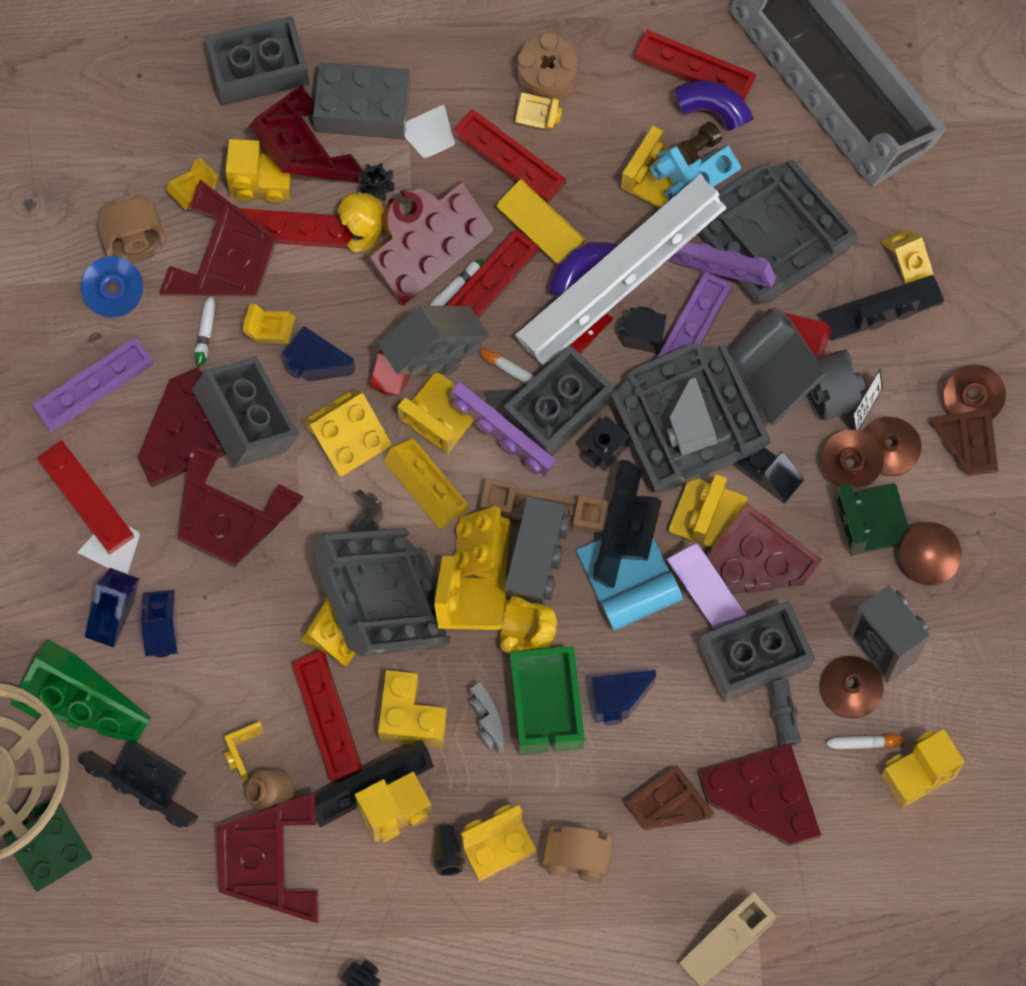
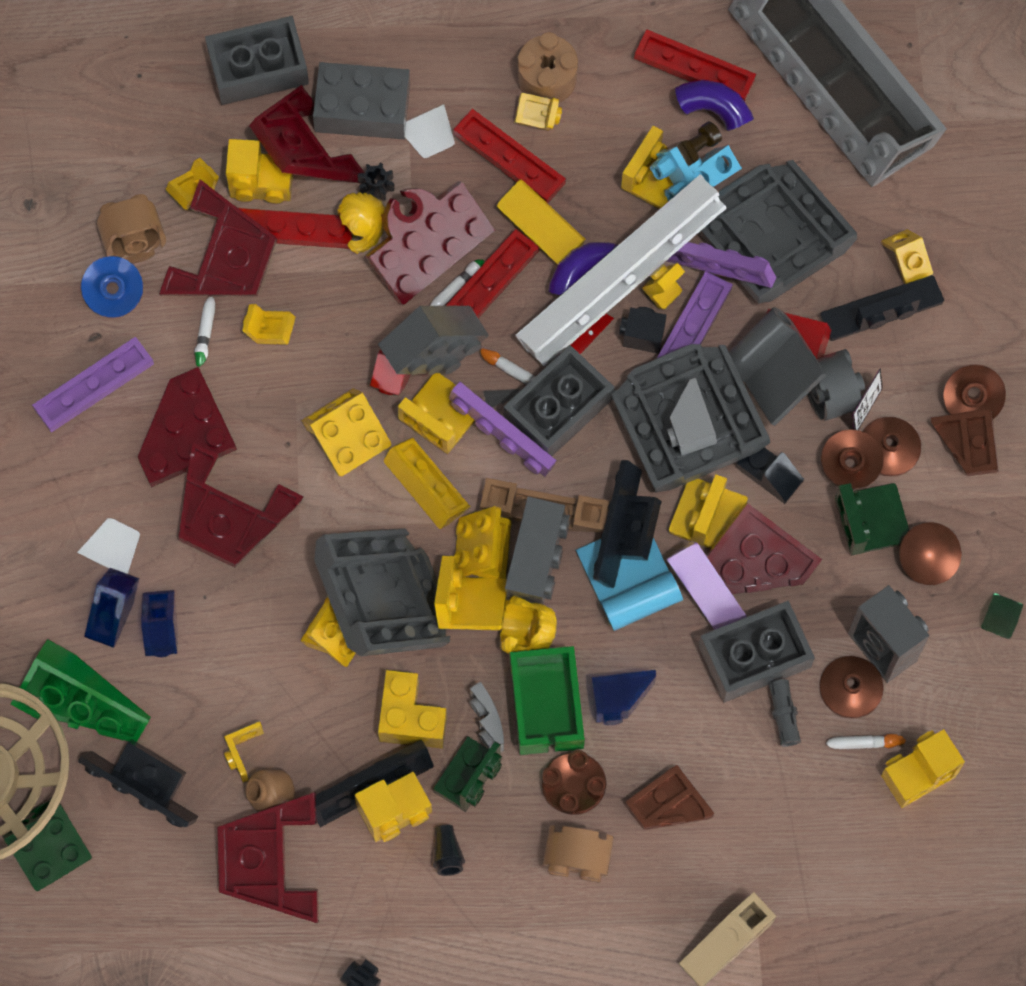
(85, 497): red plate -> none
(245, 411): dark grey brick -> none
(315, 358): clear blue slope -> none
(327, 716): red plate -> none
(370, 516): clear smoke bracket -> none
(468, 772): none -> dark green bracket
(496, 842): yellow bracket -> none
(574, 783): none -> copper dish
(604, 444): black brick -> none
(663, 286): none -> yellow bracket
(764, 794): dark red plate -> none
(1002, 616): none -> clear green slope

